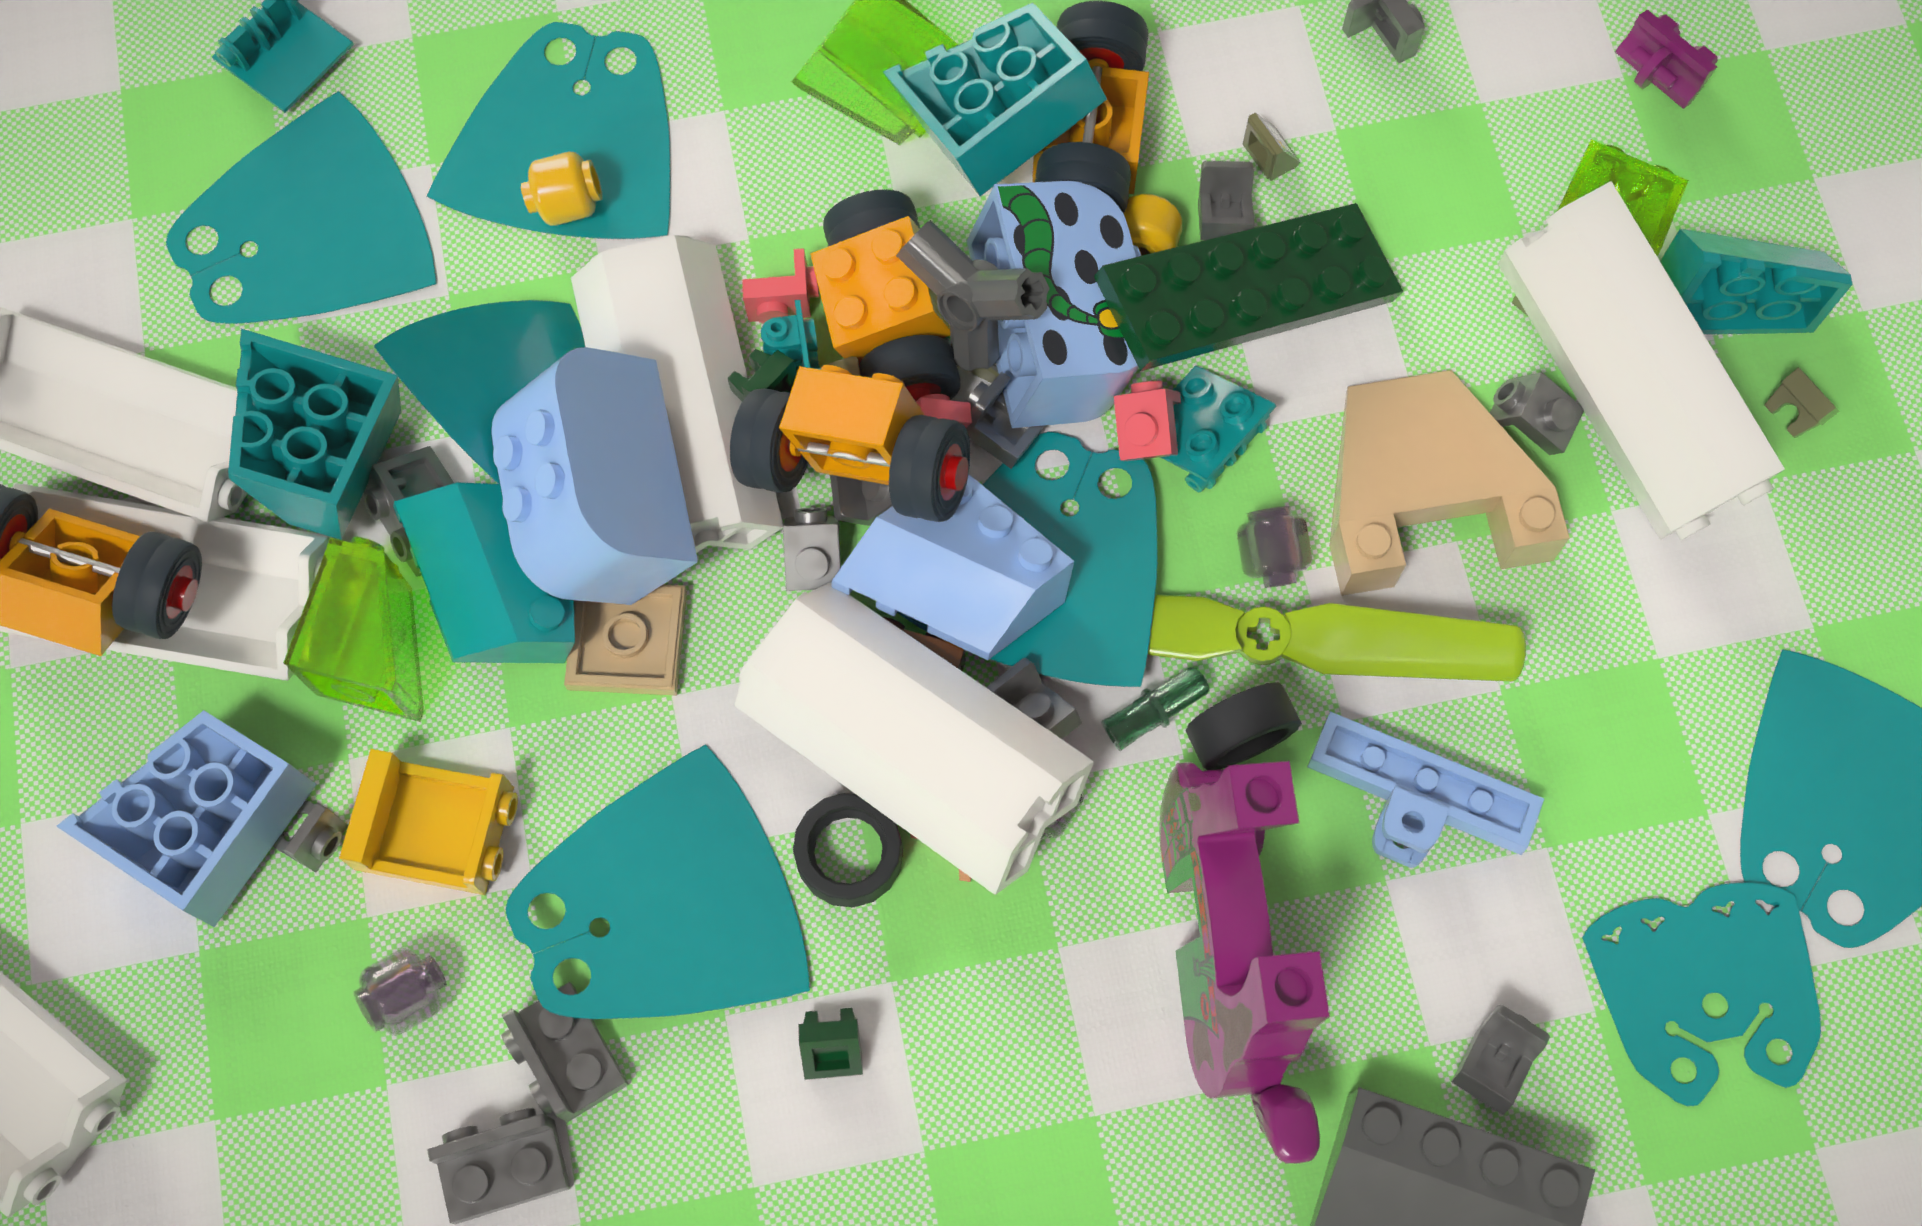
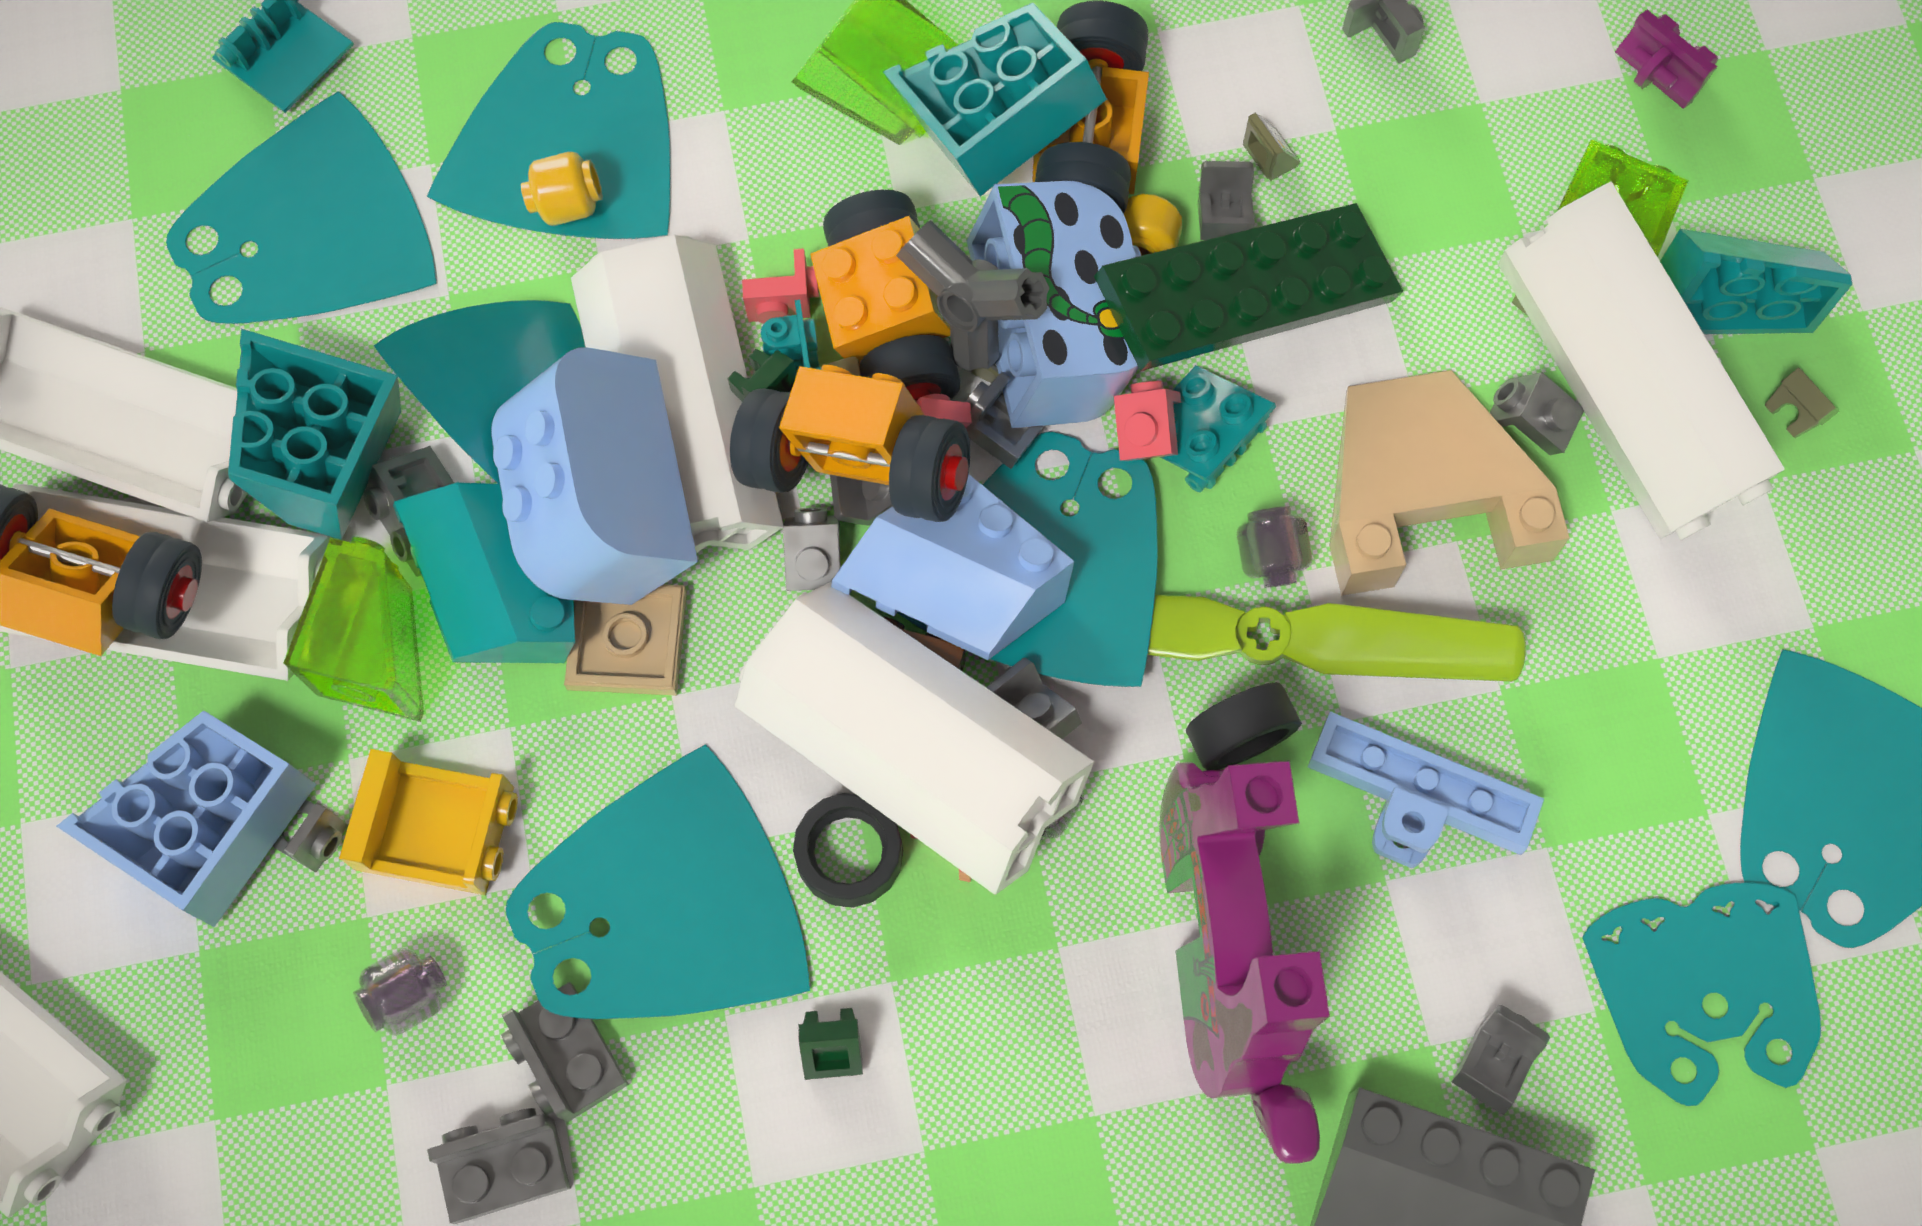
(1155, 707): clear green axle -> none

